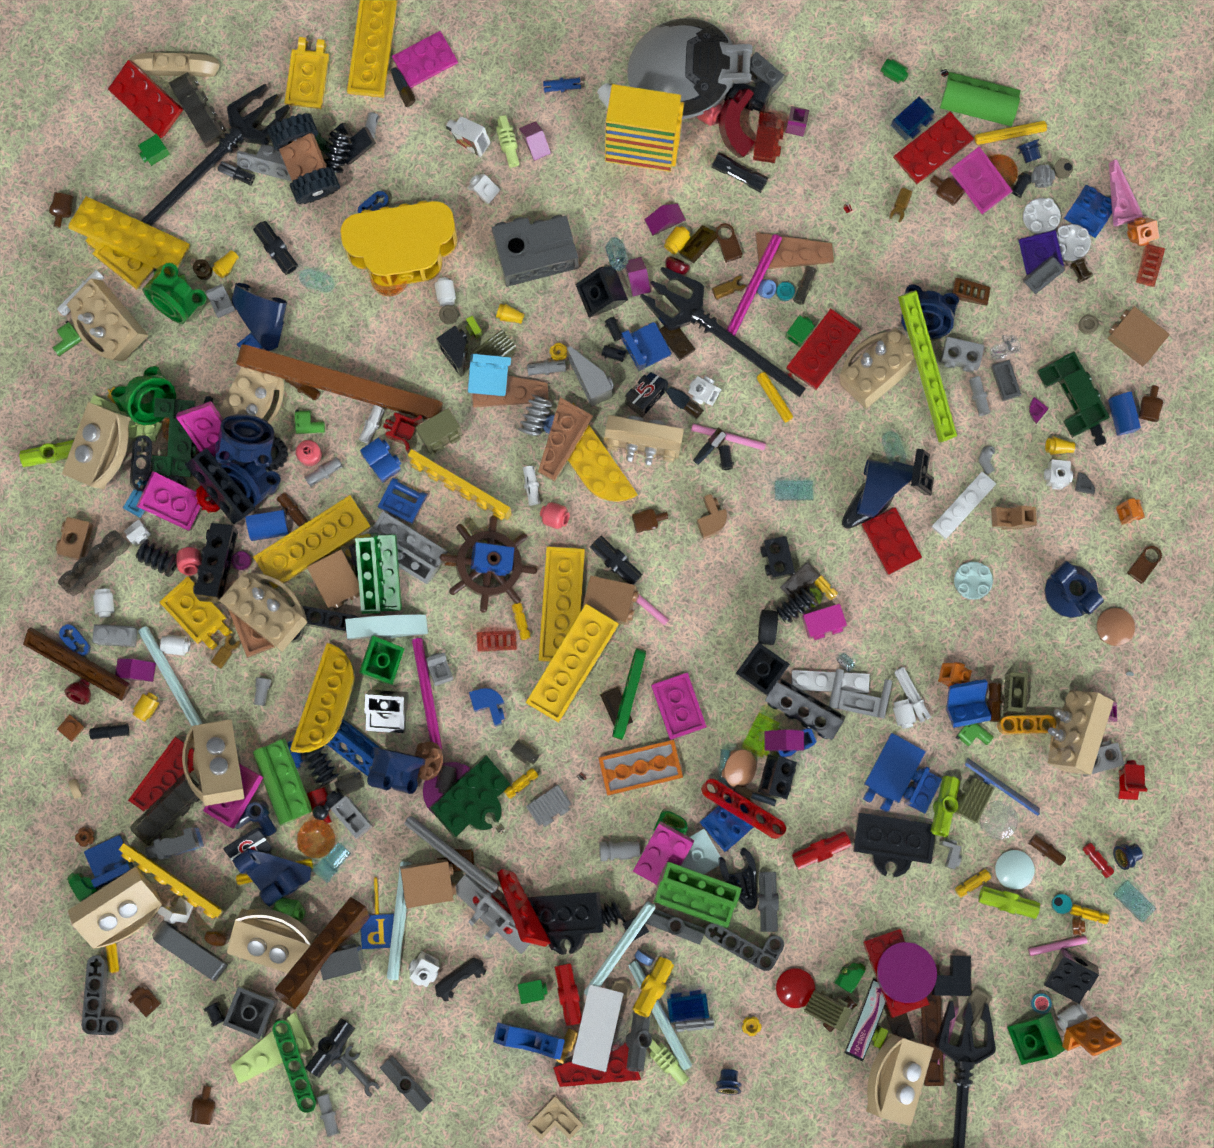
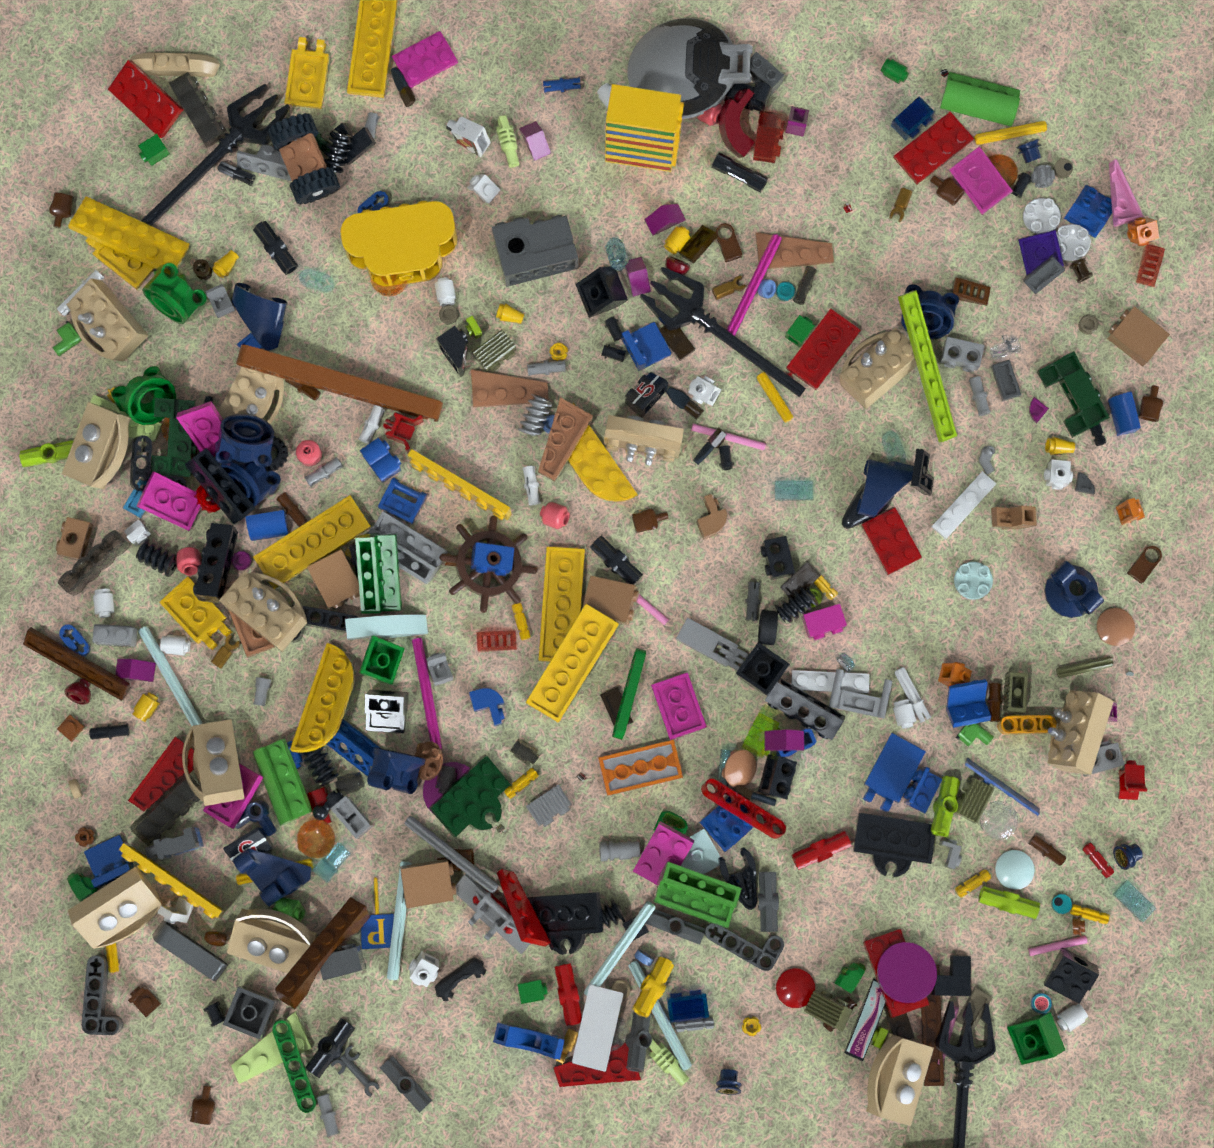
(304, 424): bright green piece -> none
(439, 431): olive brick -> none
(488, 374): medium azure bracket -> none
(557, 1115): tan plate -> none
(592, 379): light grey slope -> none
(705, 641): none -> light grey hinge
(752, 601): none -> dark grey pin
(1084, 667): none -> olive axle
(1092, 1036): orange bracket -> none

